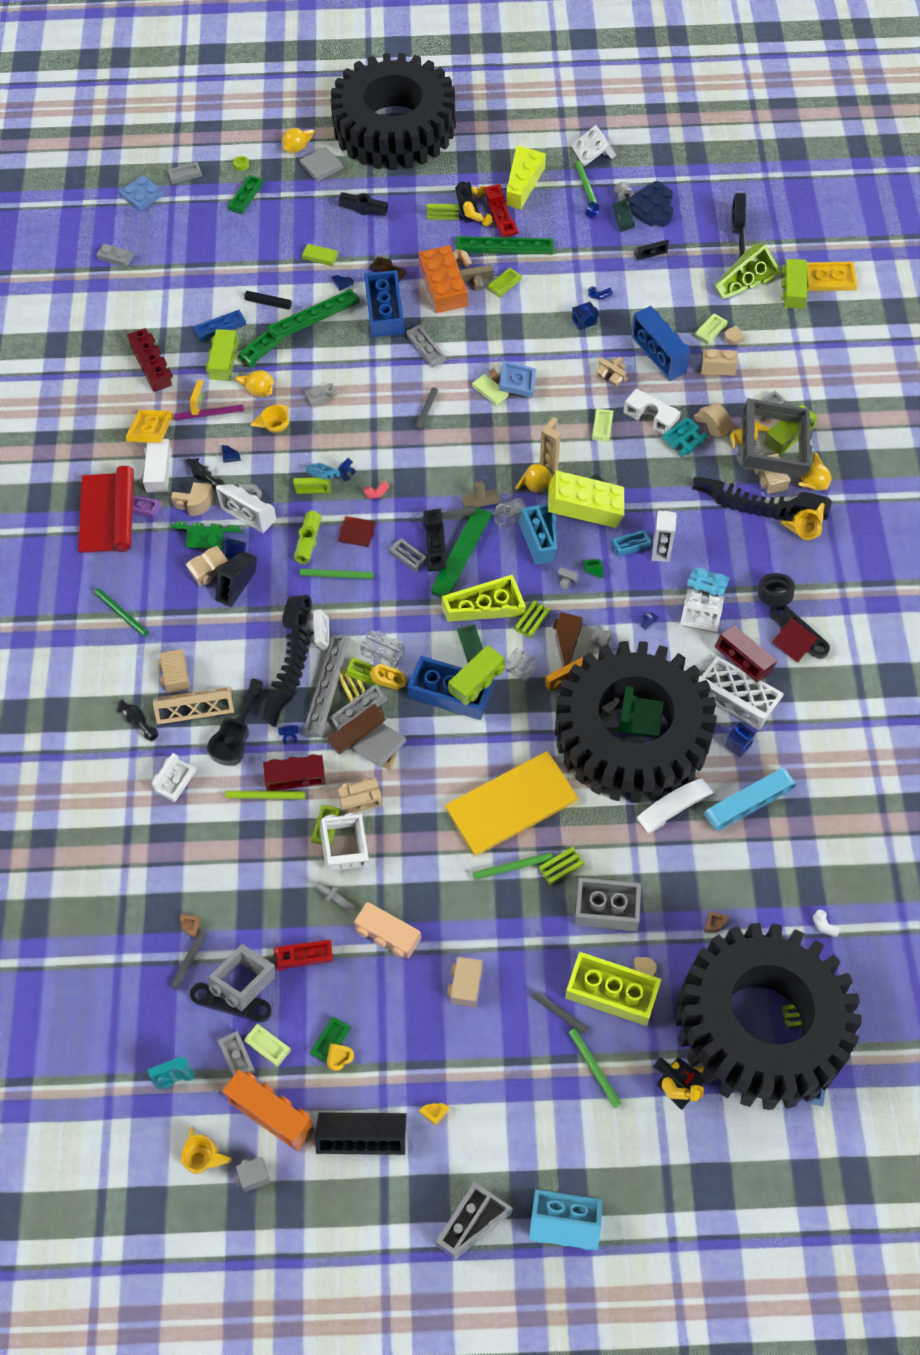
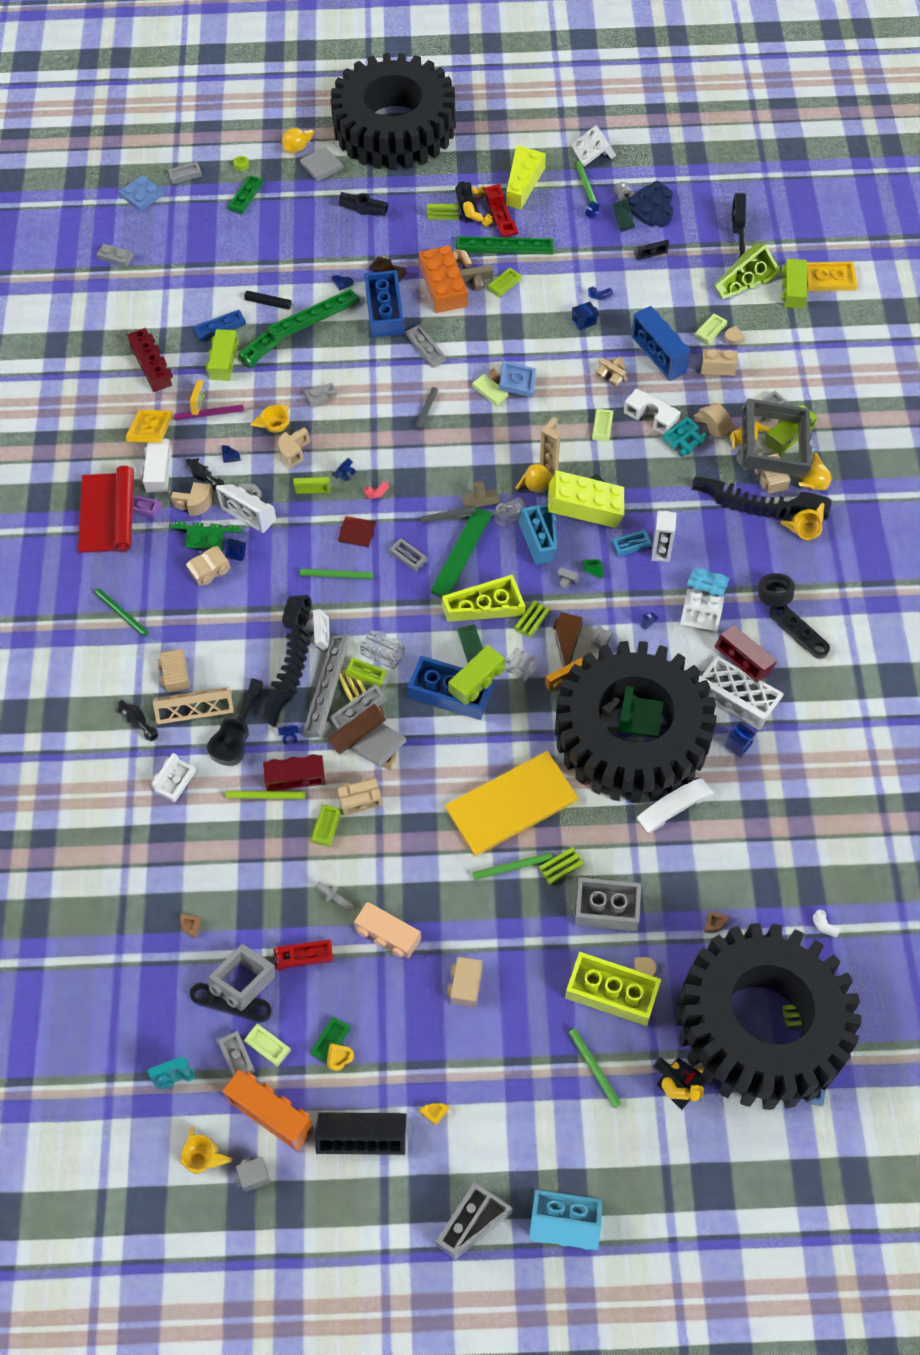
(188, 960): dark grey bar -> none
(234, 577): black slope -> none
(257, 383): yellow piece -> none
(291, 446): none -> tan brick
(305, 545): lime piece -> none
(320, 254): lime tile -> none
(323, 471): dark azure tile -> none
(344, 861): white window -> none
(387, 675): yellow plate -> none
(435, 540): black slope -> none
(560, 1012): dark grey bar -> none
(749, 799): medium azure beam -> none
(794, 640): dark red piece -> none

